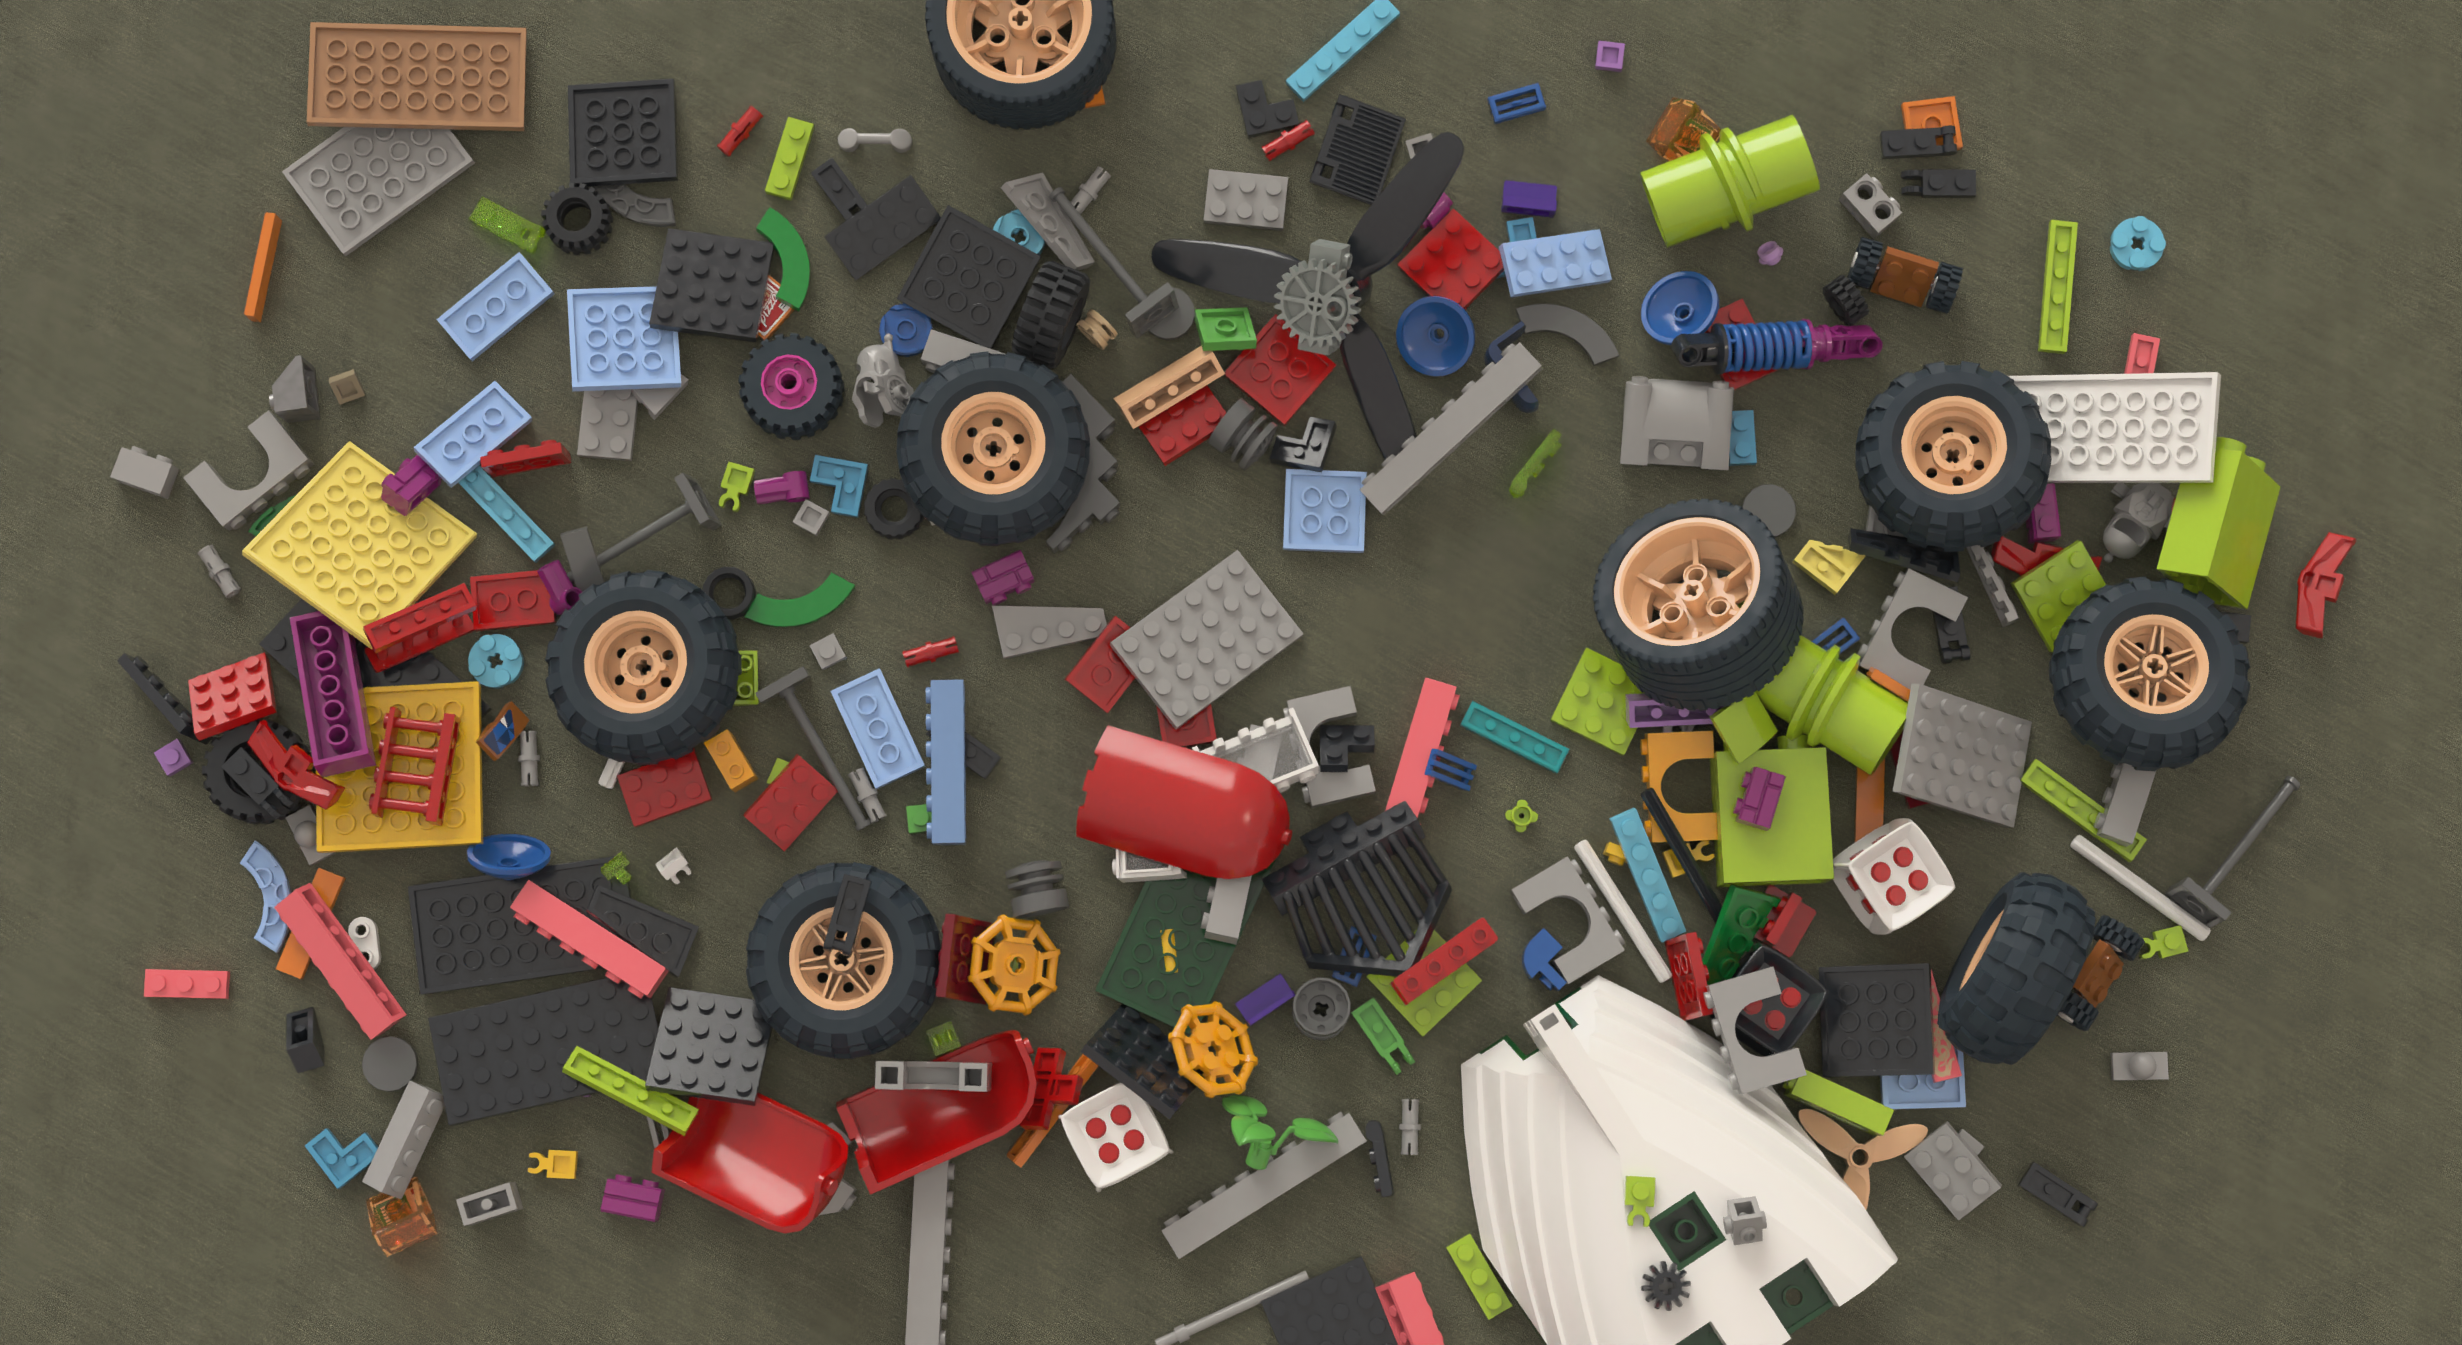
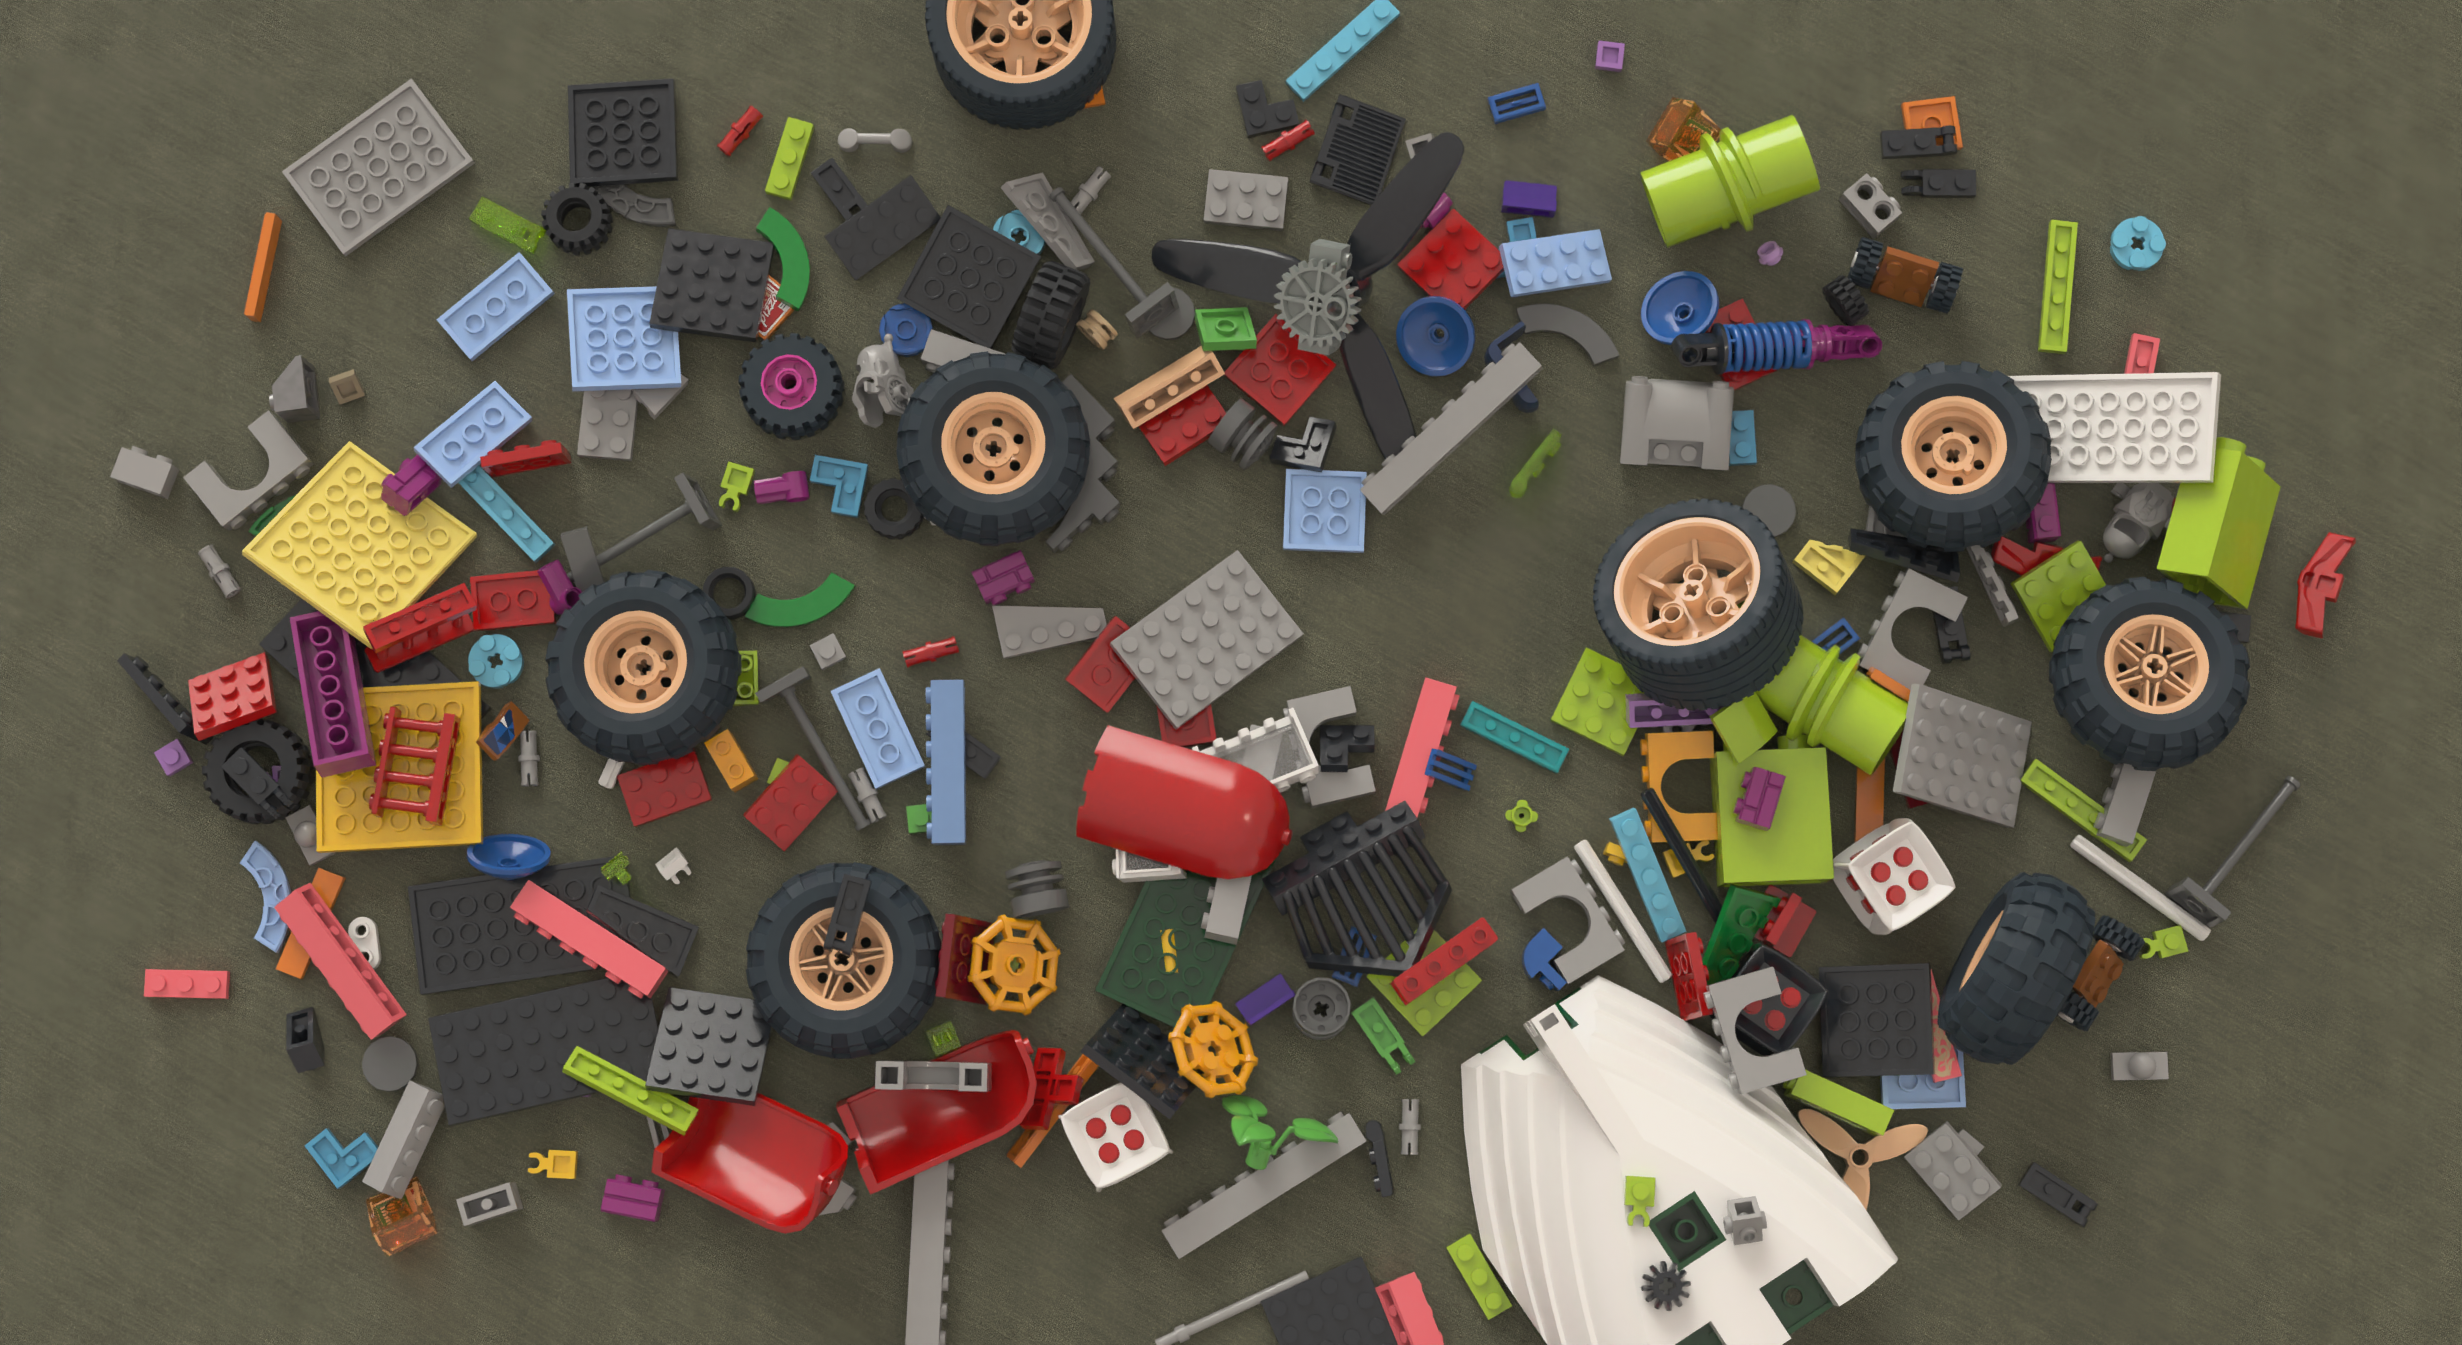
(293, 768): red plate -> none
(417, 76): medium nougat plate -> none
(811, 517): light grey plate -> none

